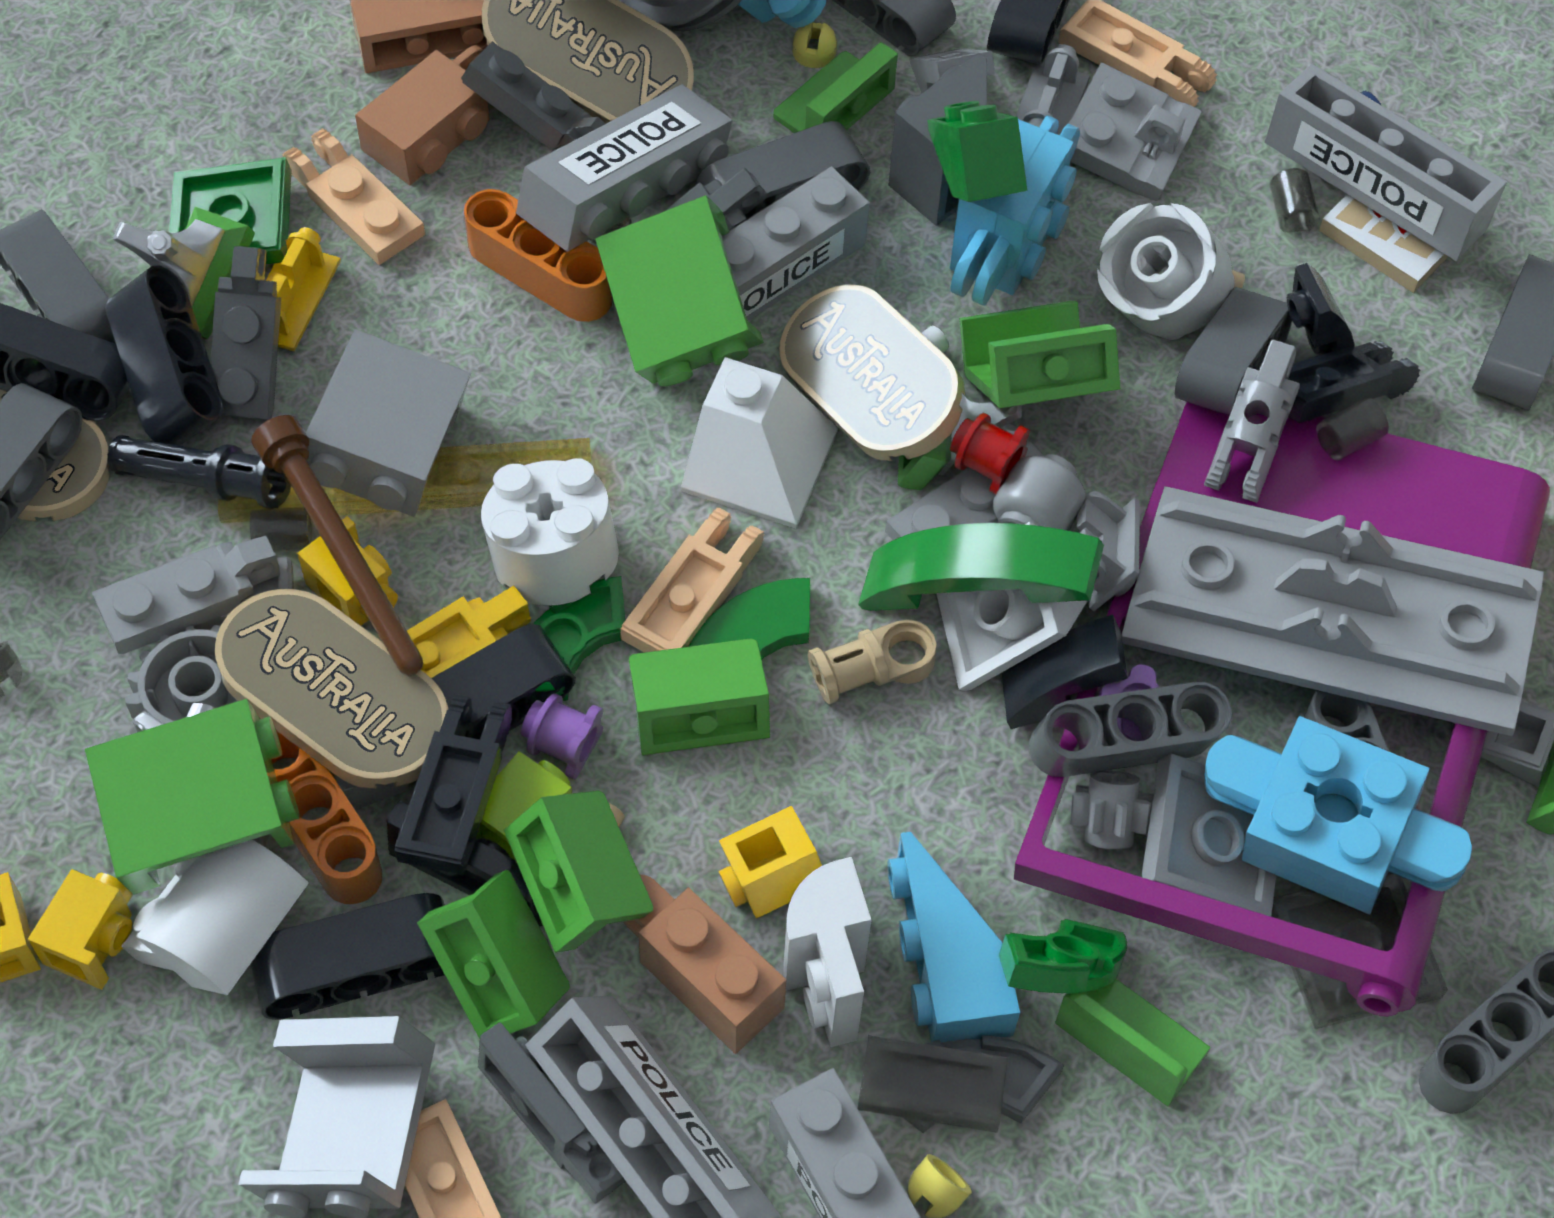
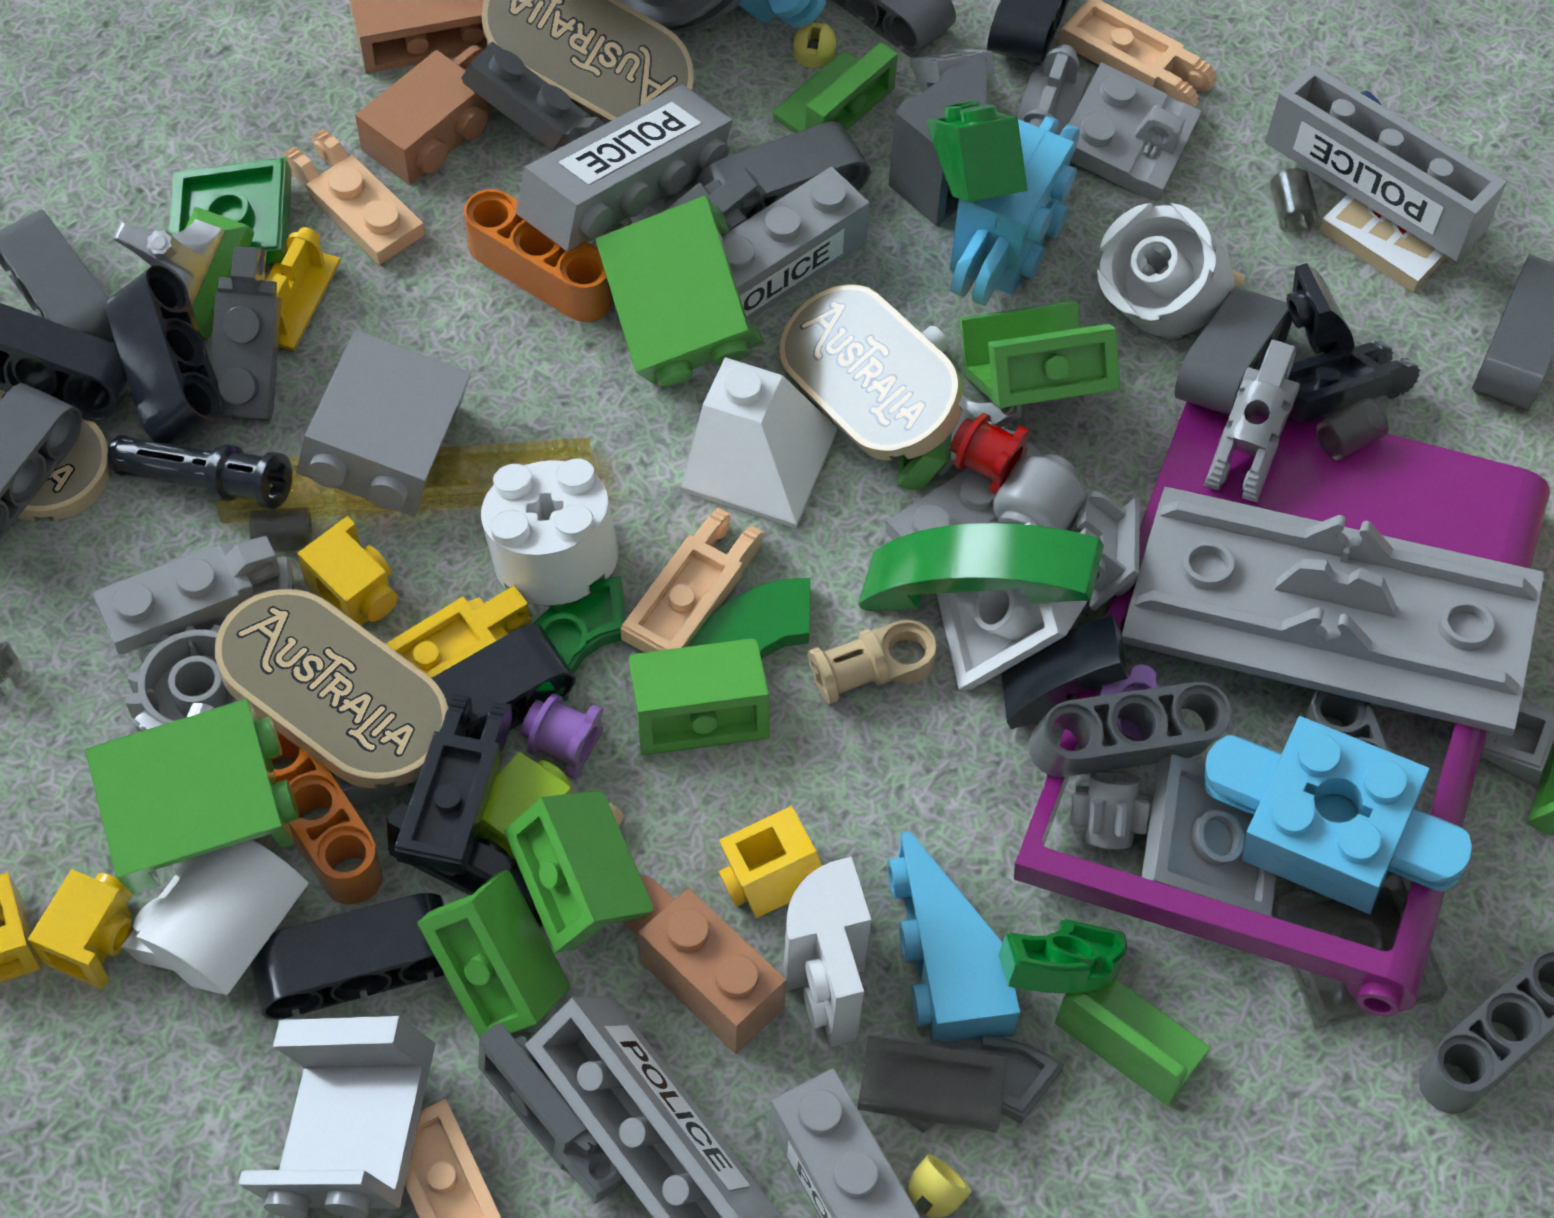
(284, 447): reddish brown piece -> none

